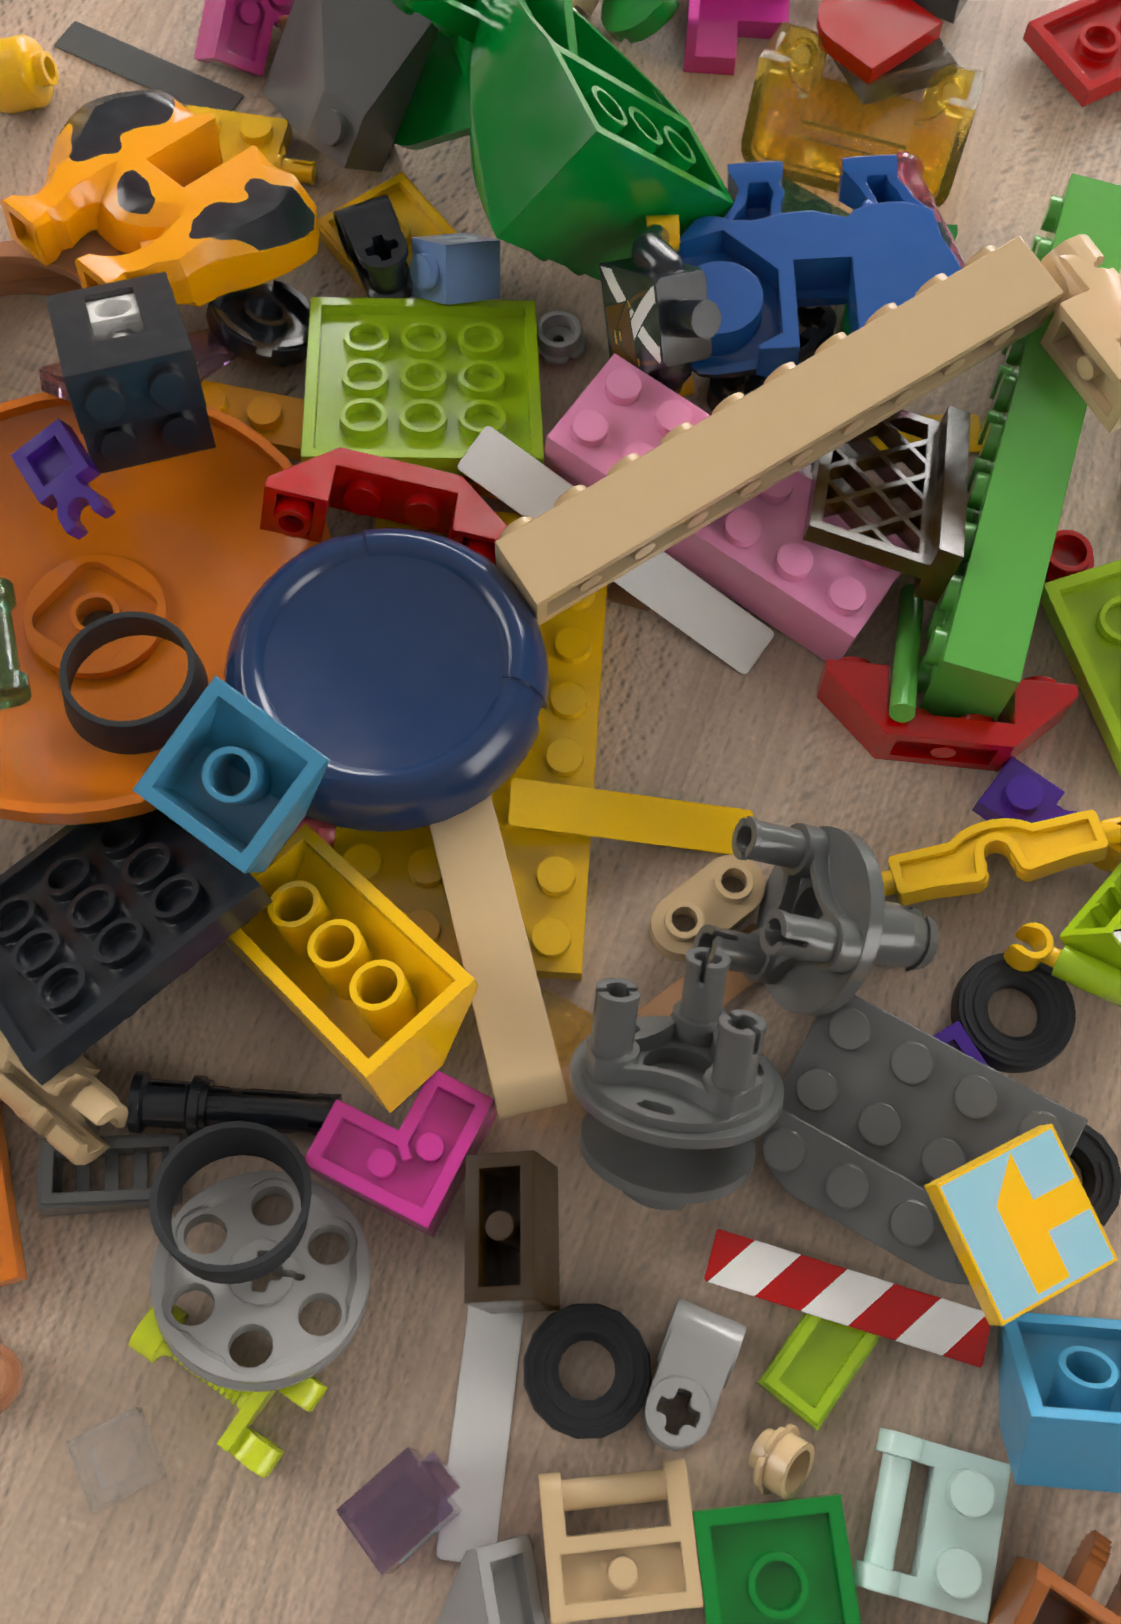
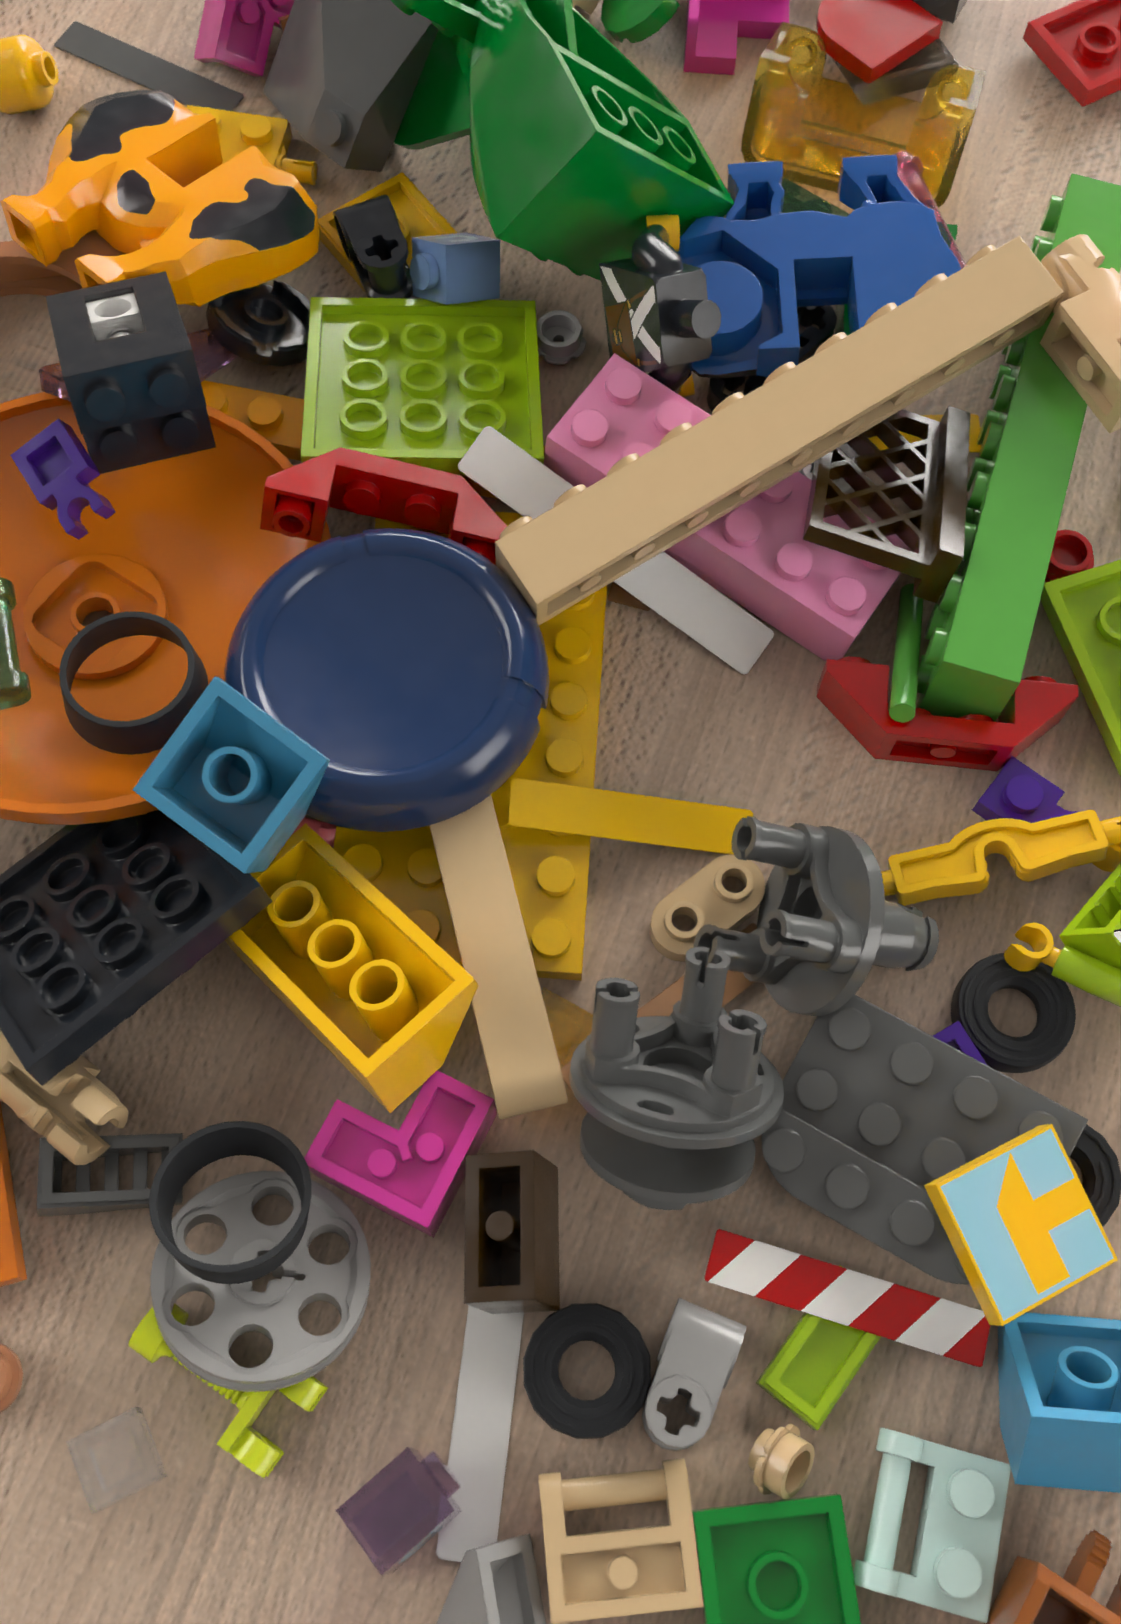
(202, 1104): black pin -> none

